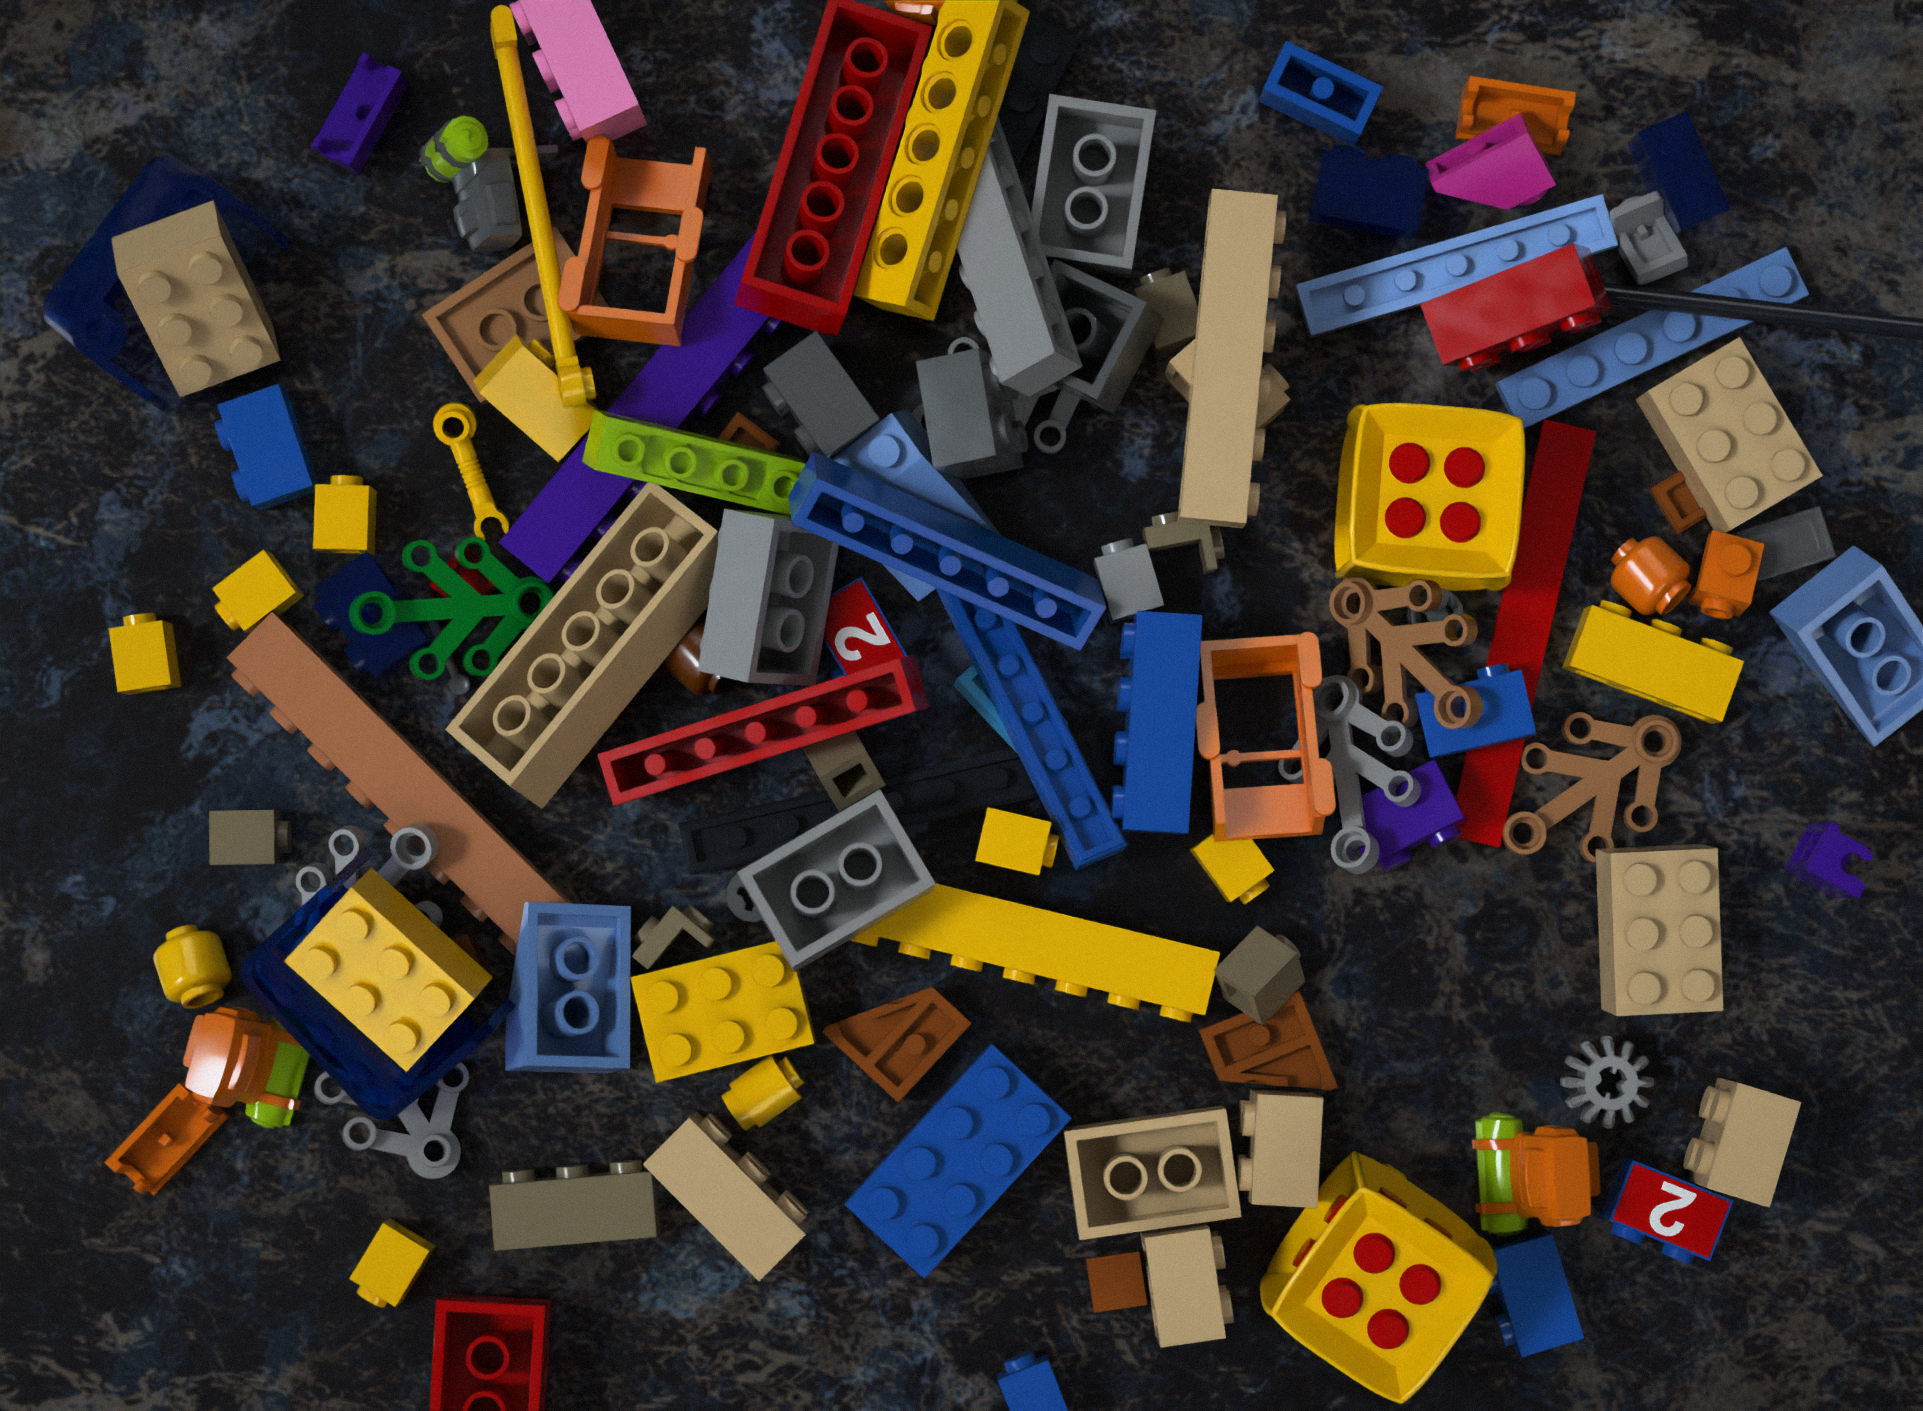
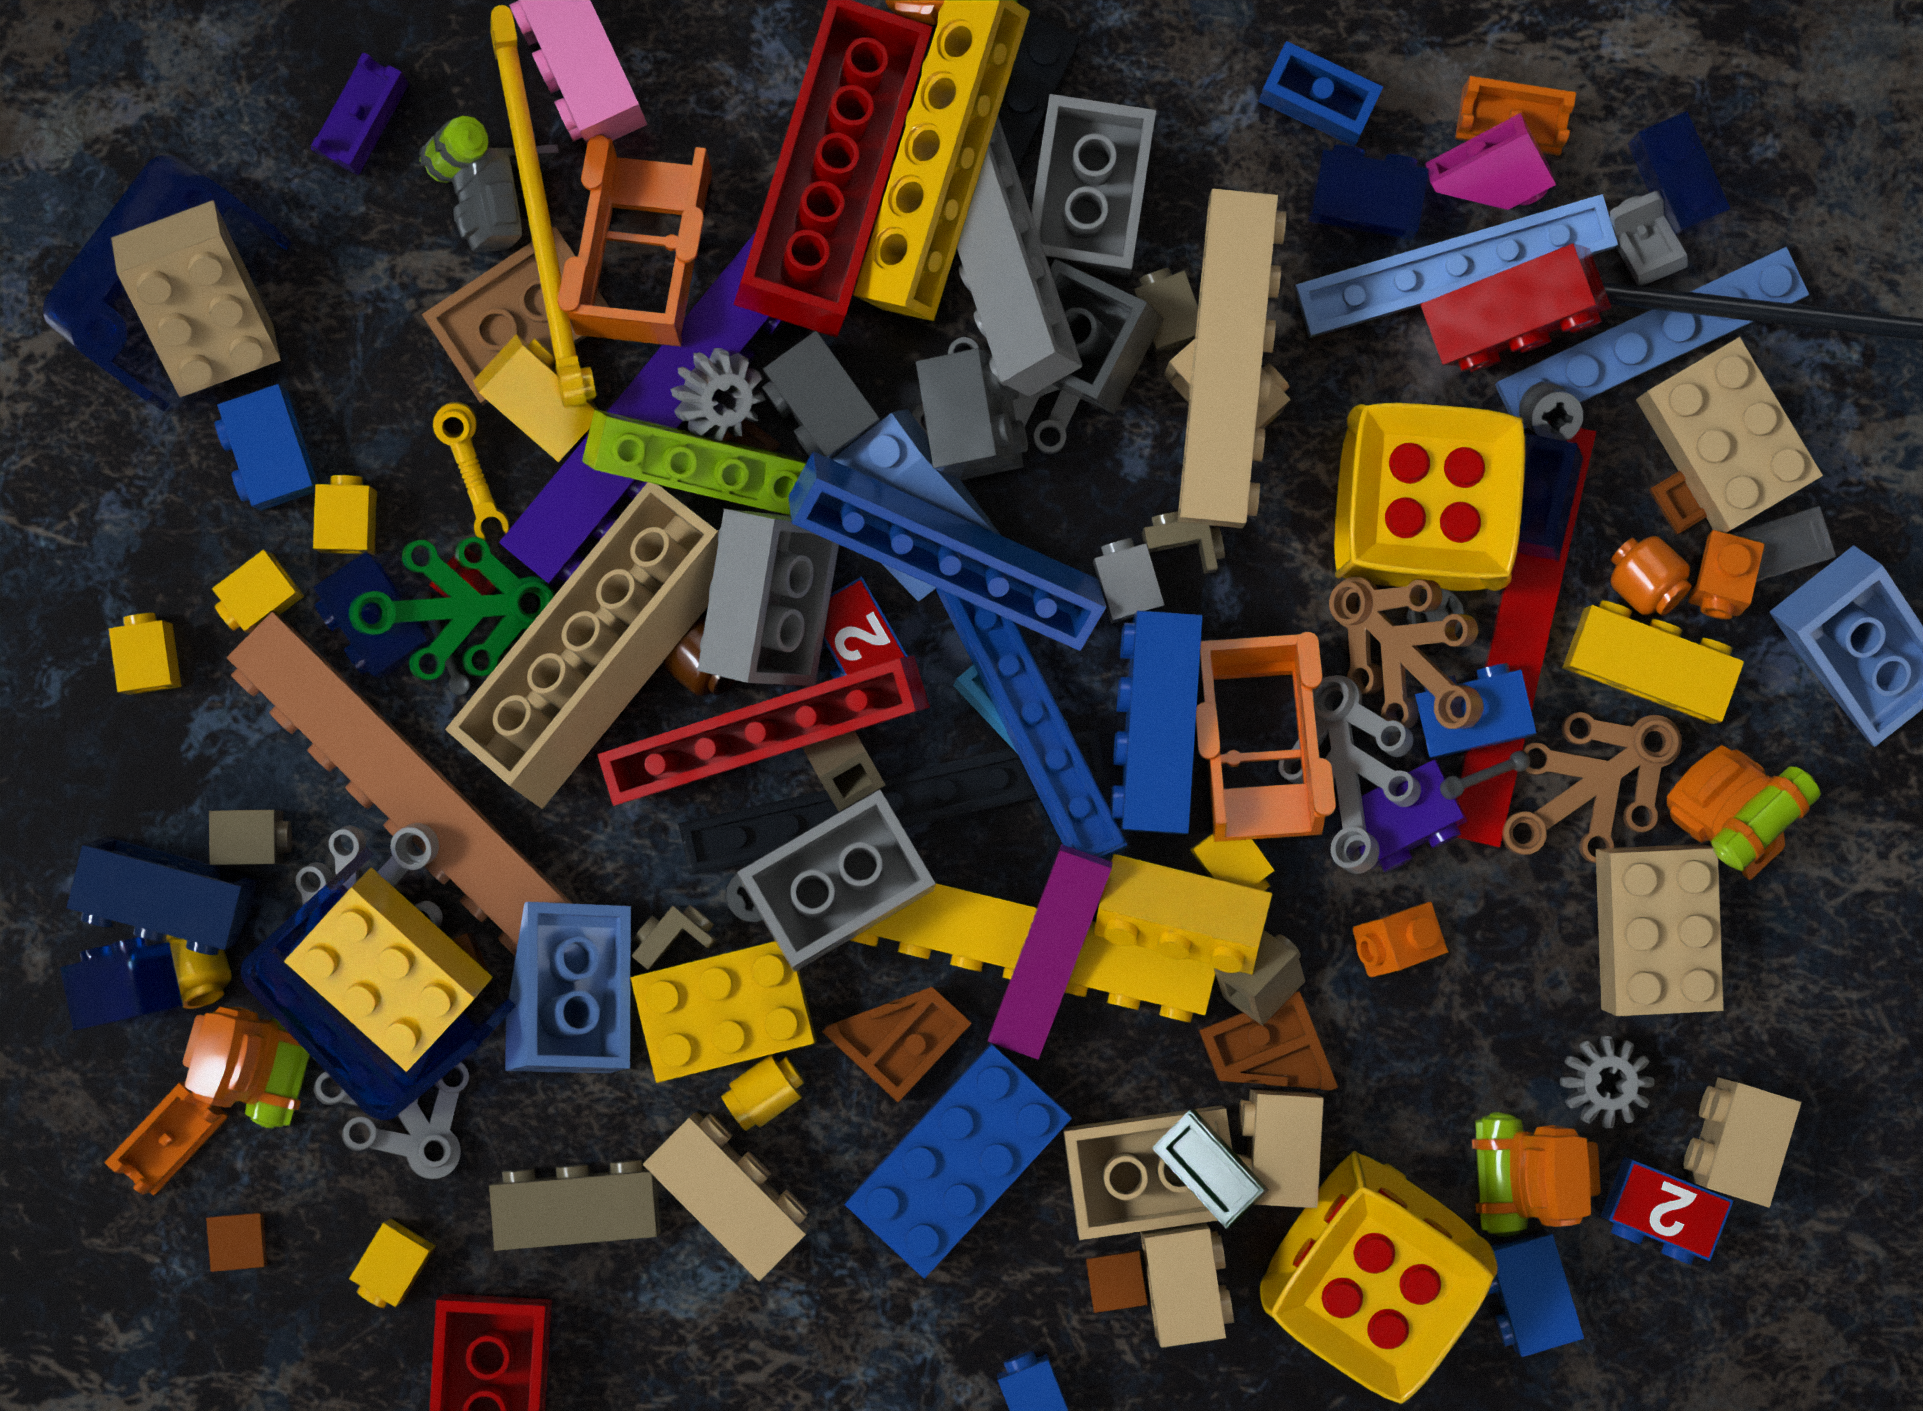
(120, 984): none -> clear blue brick
(162, 894): none -> dark blue slope
(236, 1241): none -> dark orange tile
(696, 394): none -> light grey gear
(1016, 842): yellow brick -> none
(1050, 951): none -> magenta tile
(1182, 914): none -> yellow brick
(1210, 1168): none -> tile
(1399, 940): none -> orange bracket
(1454, 787): none -> dark grey hinge
(1540, 405): none -> dark grey wheel
(1548, 494): none -> clear blue brick
(1740, 807): none -> orange piece
(1823, 856): dark purple hinge -> none

